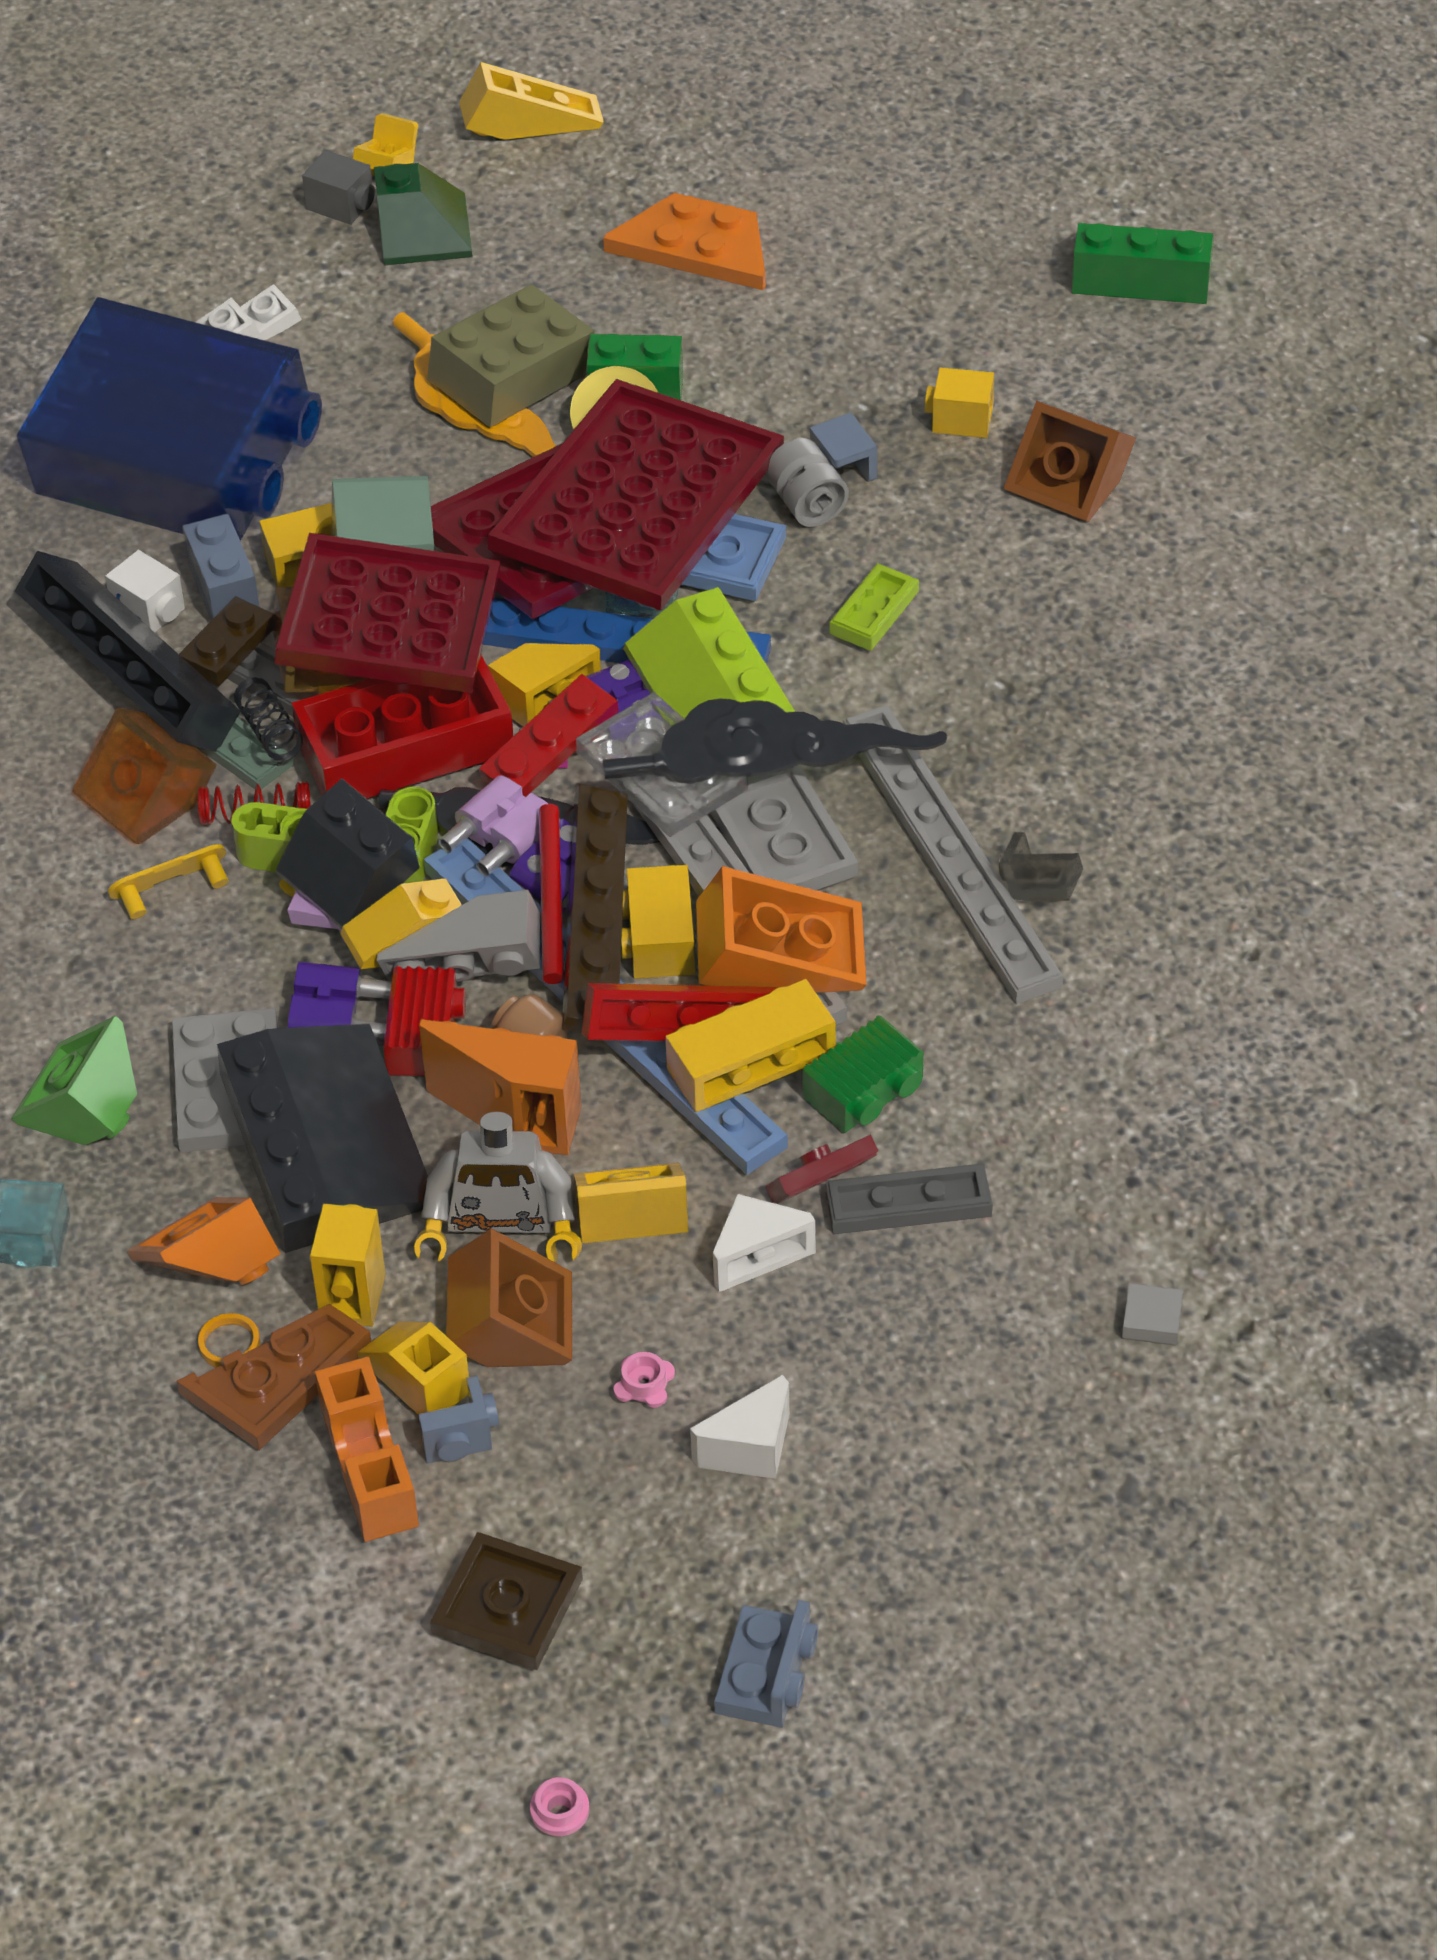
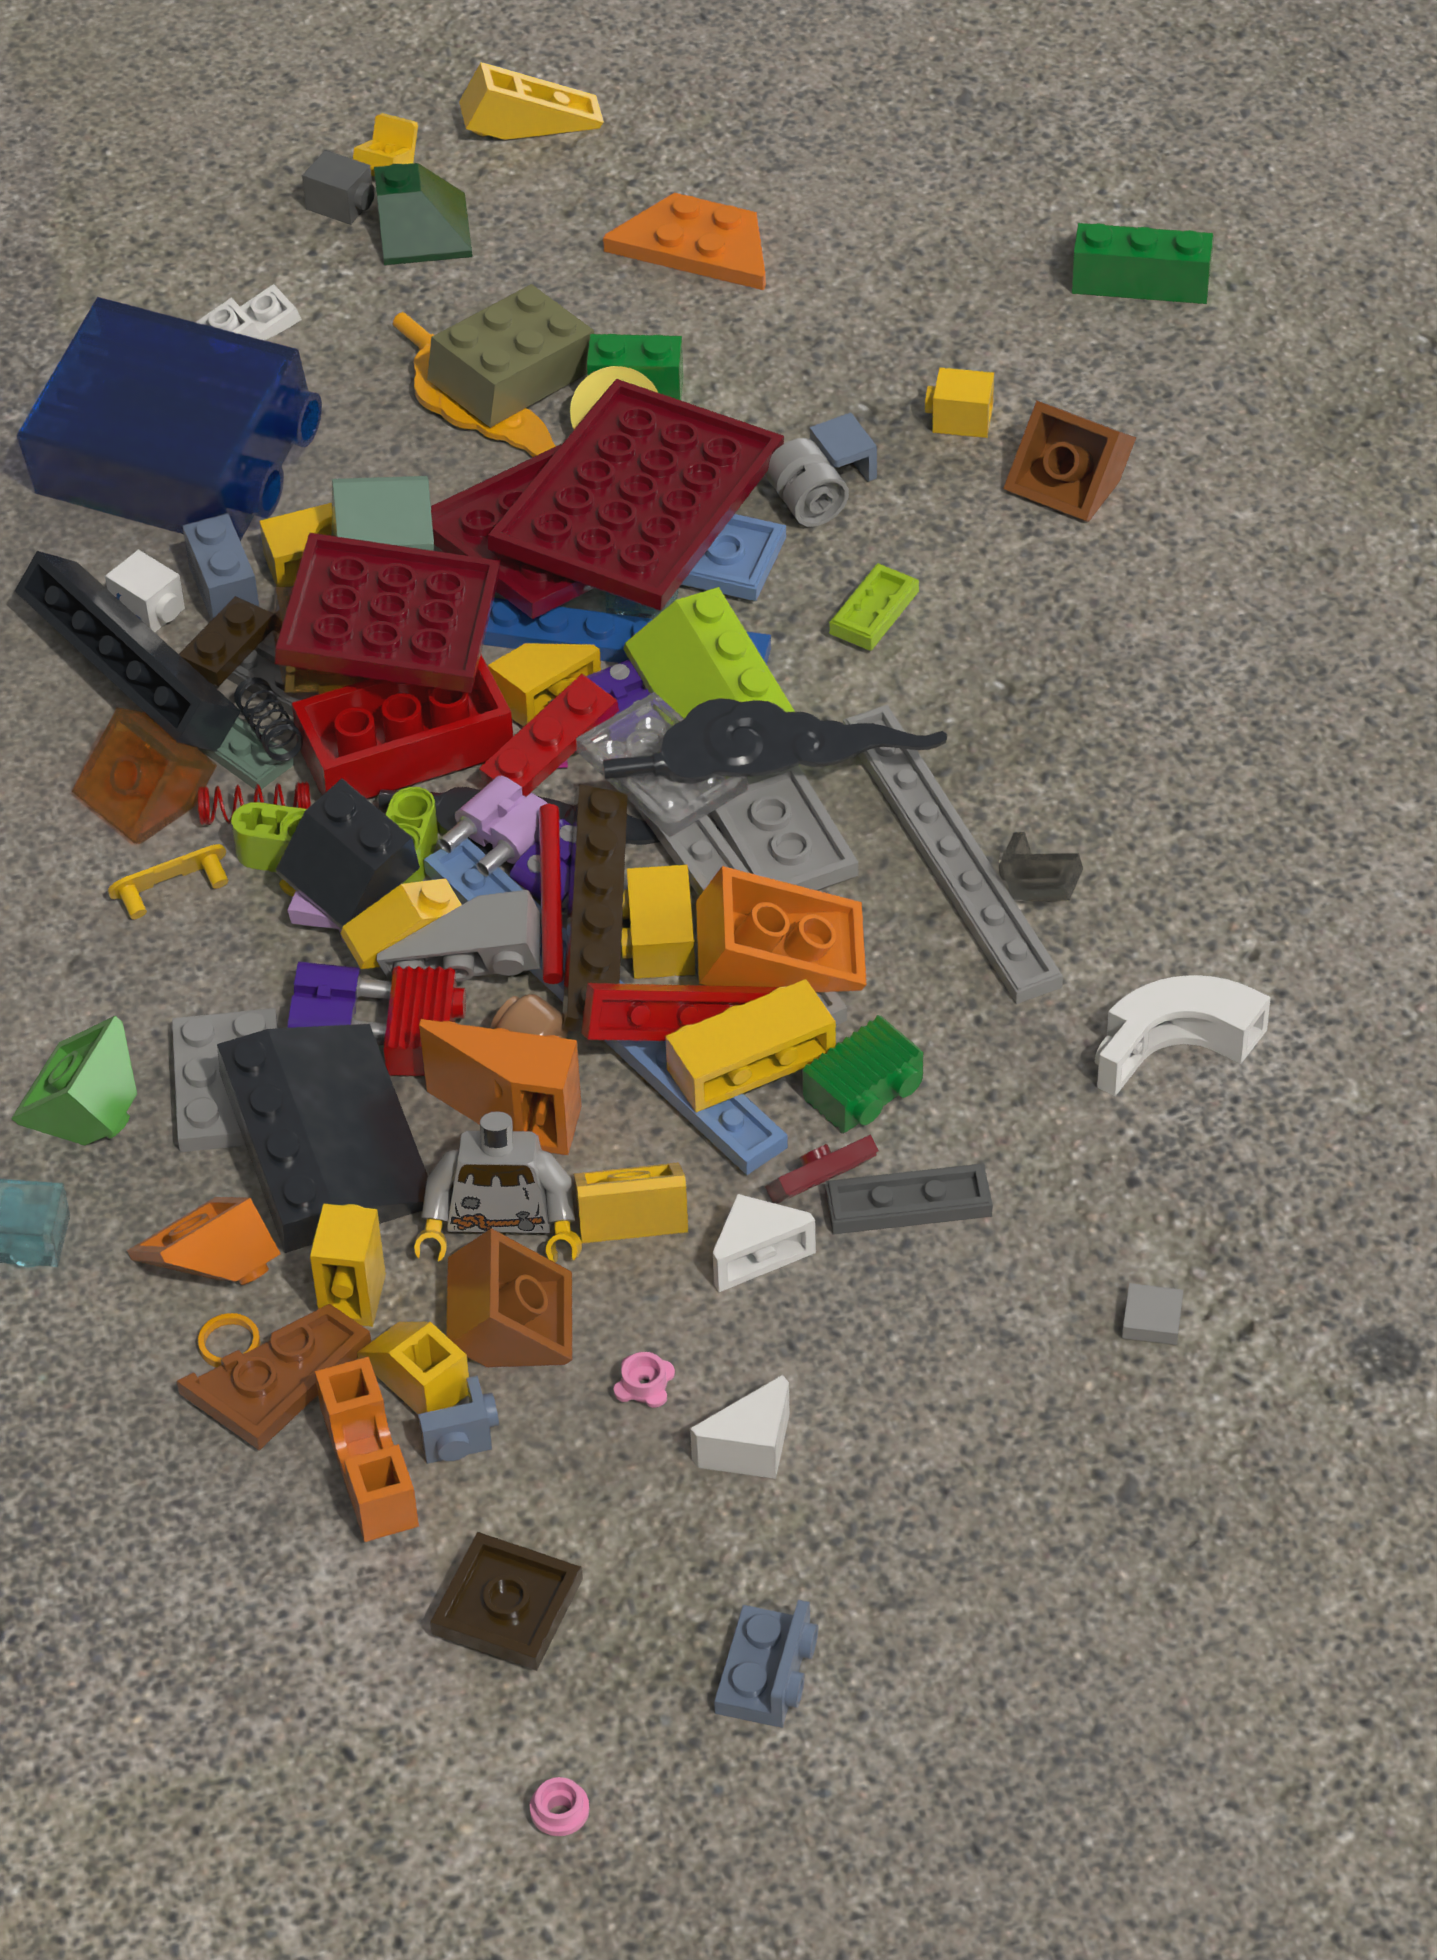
(1177, 1012): none -> white arch

